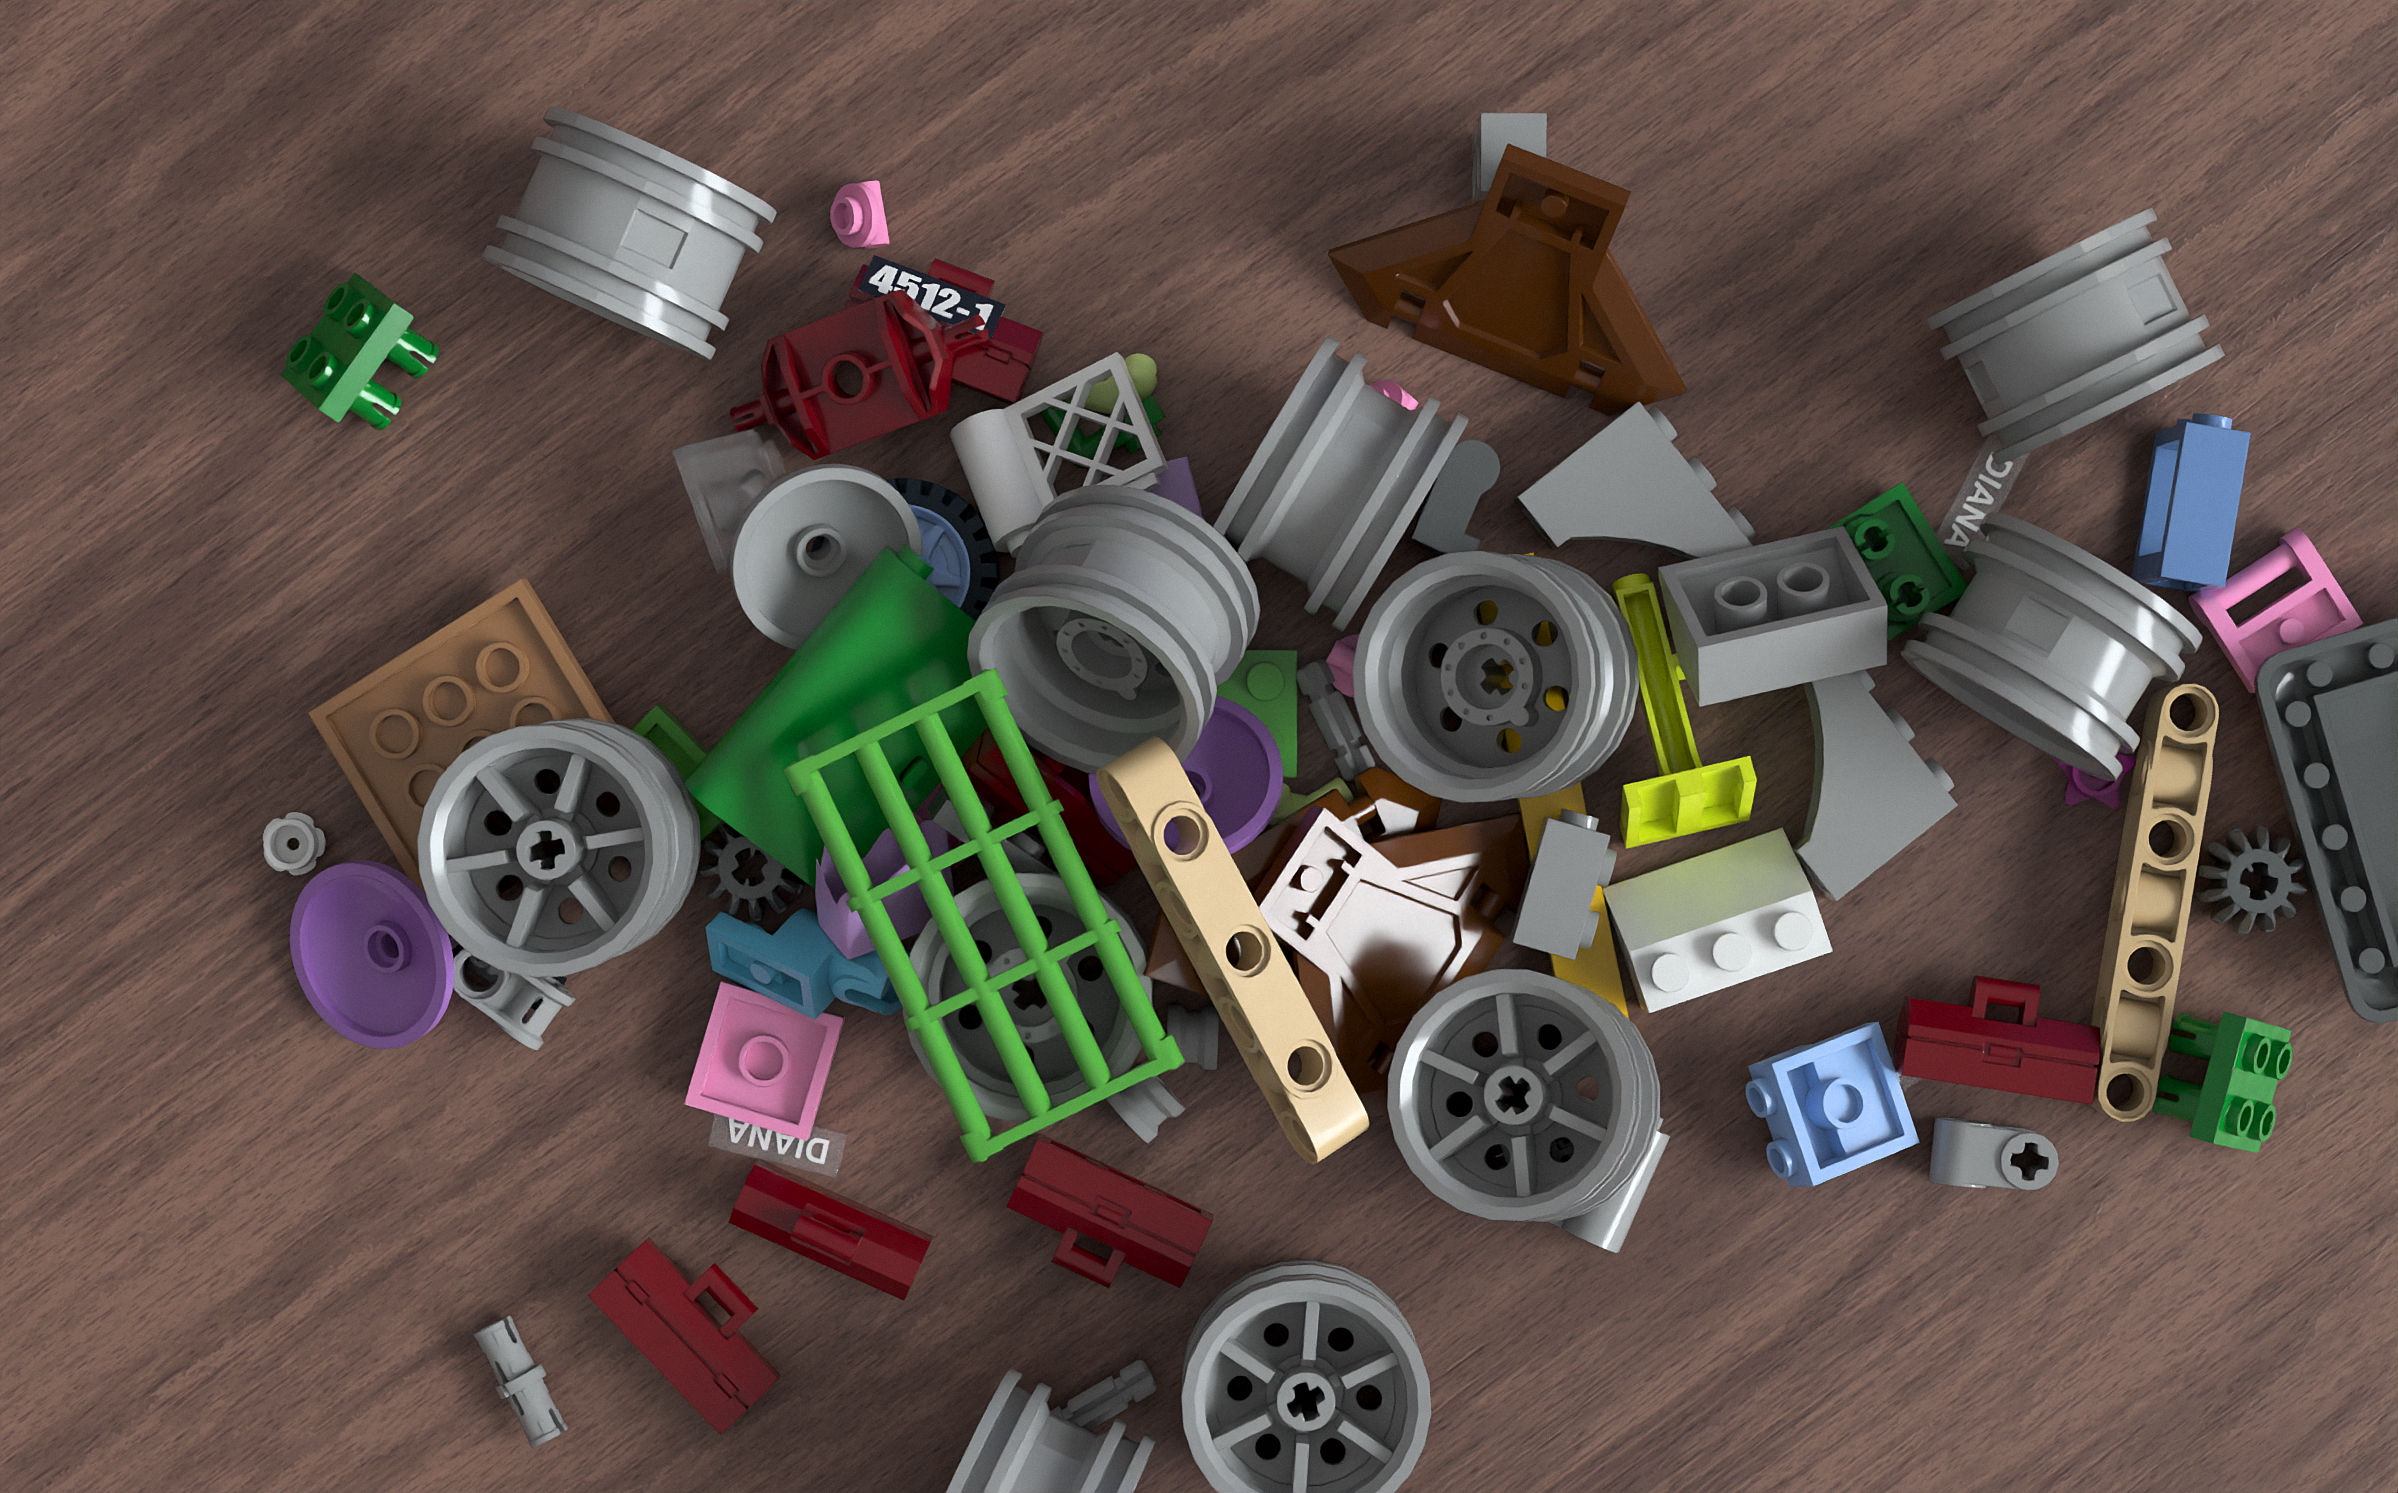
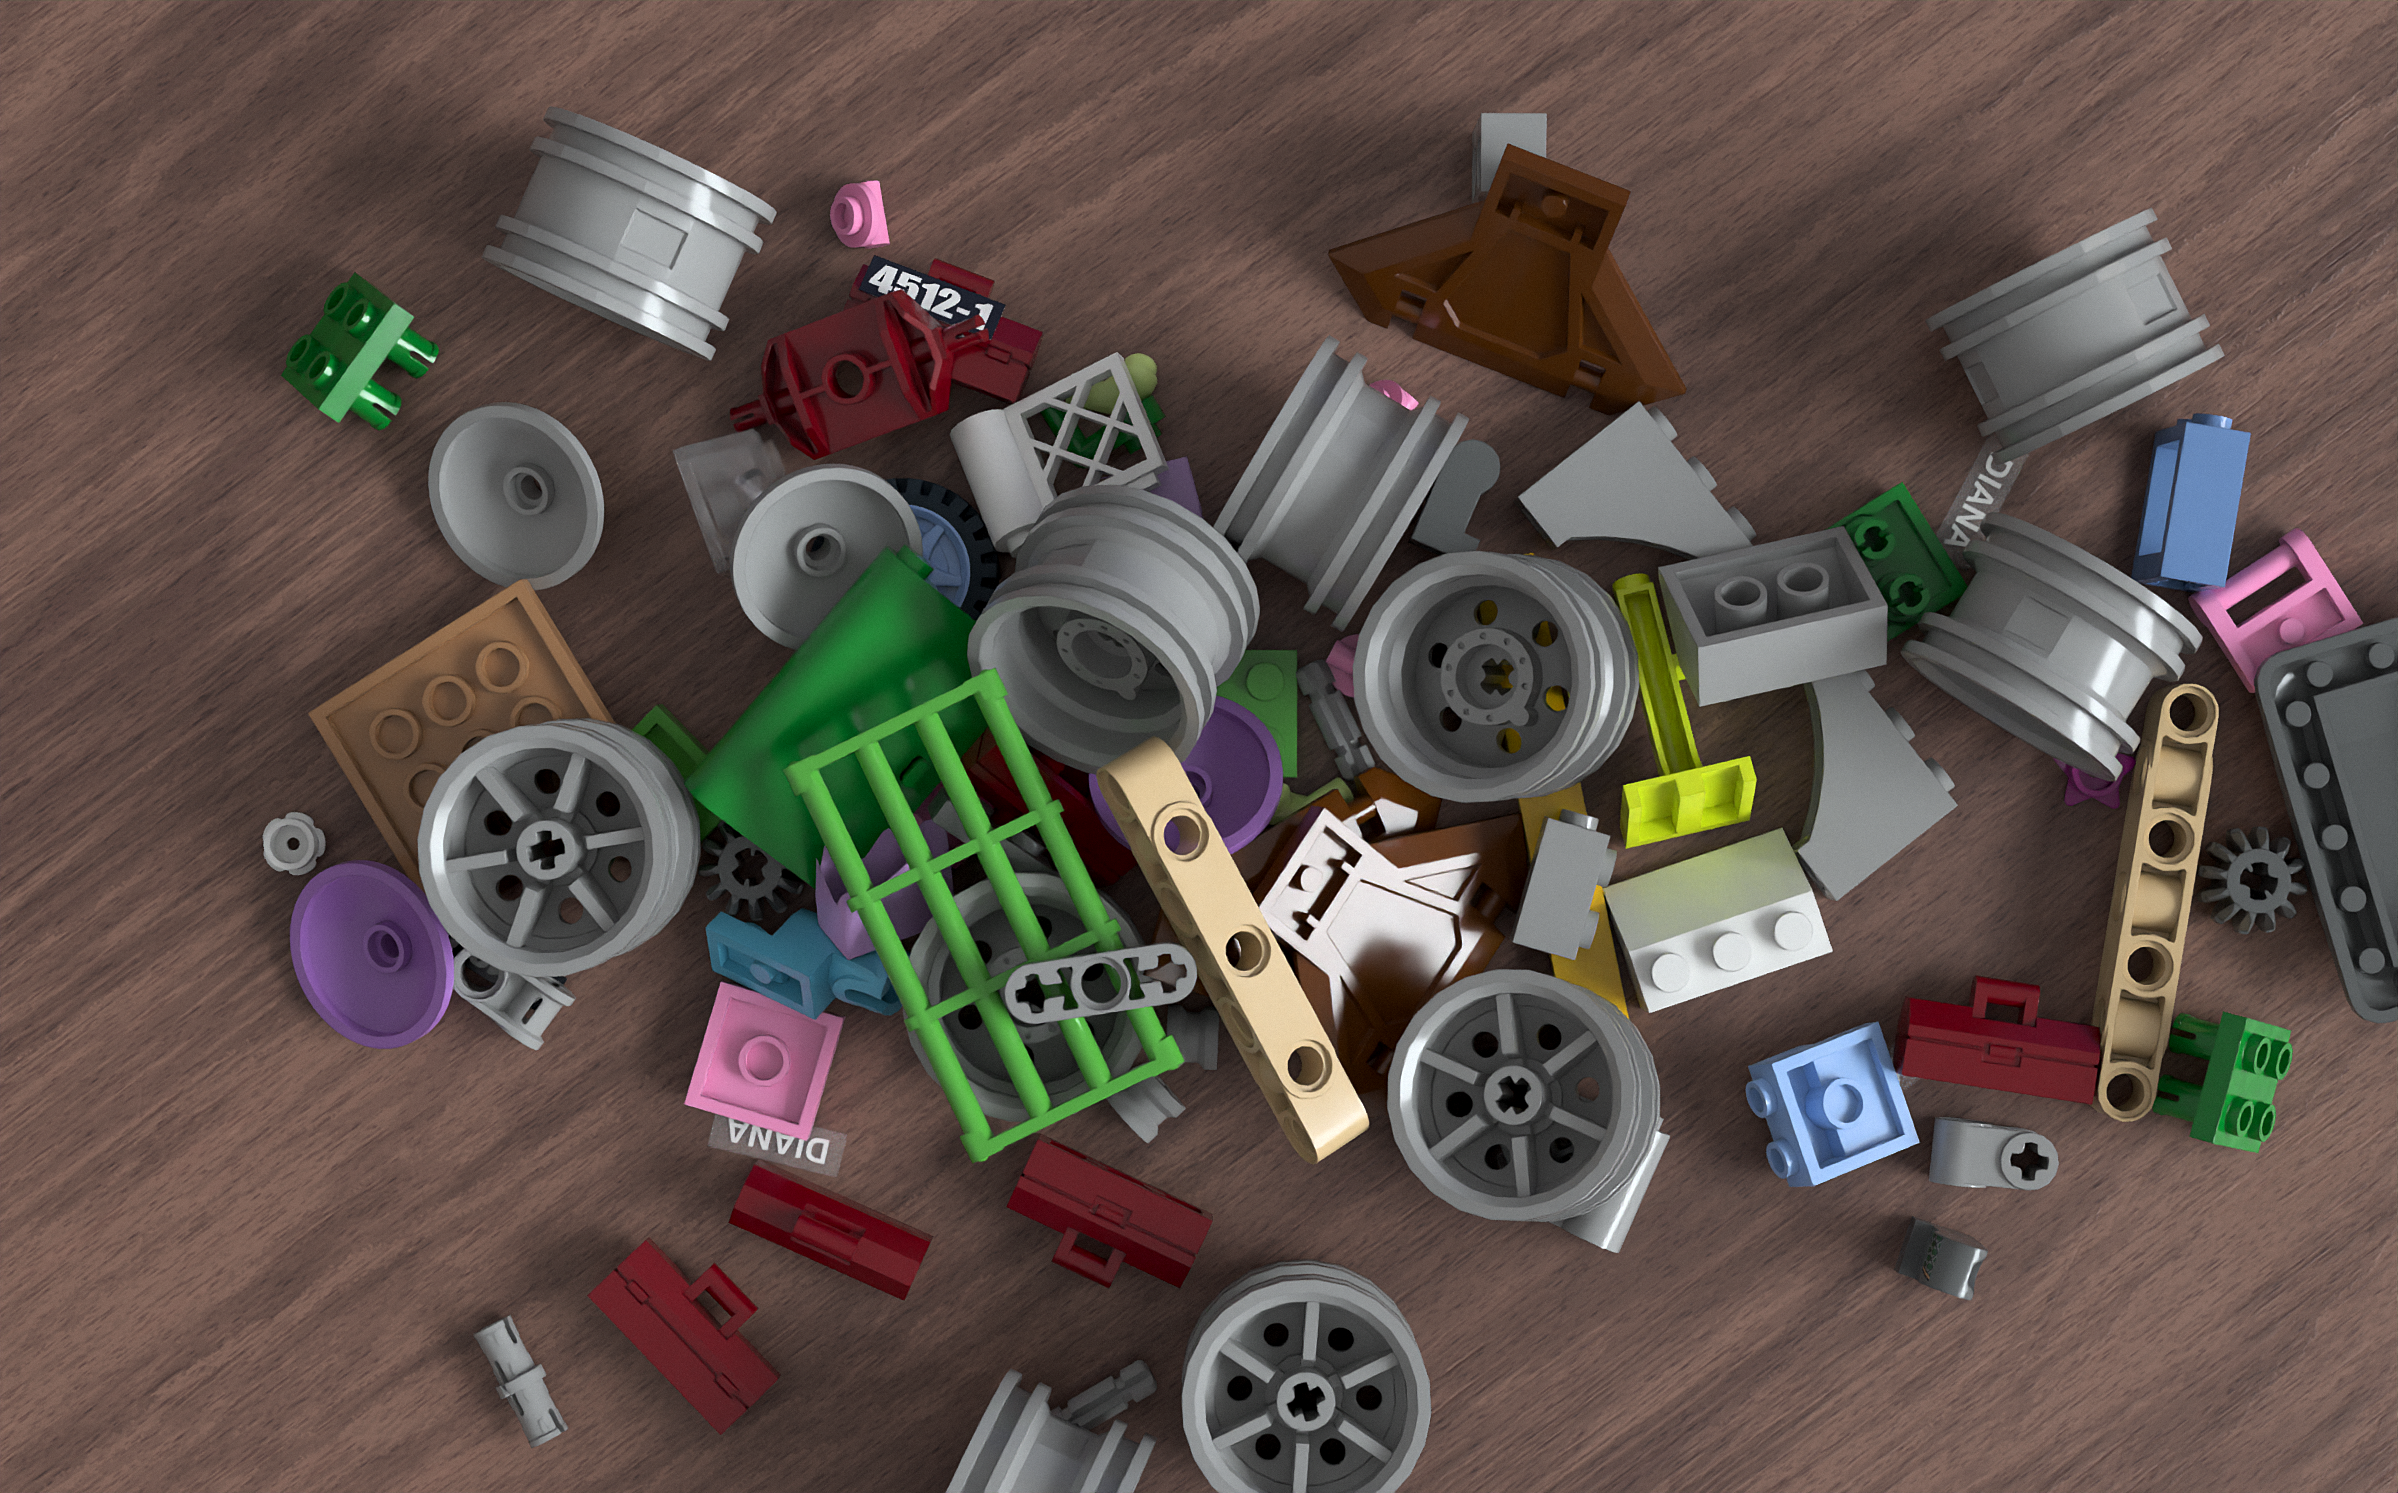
(492, 507): none -> light grey dish
(1049, 975): none -> light grey beam
(1941, 1258): none -> dark grey leg

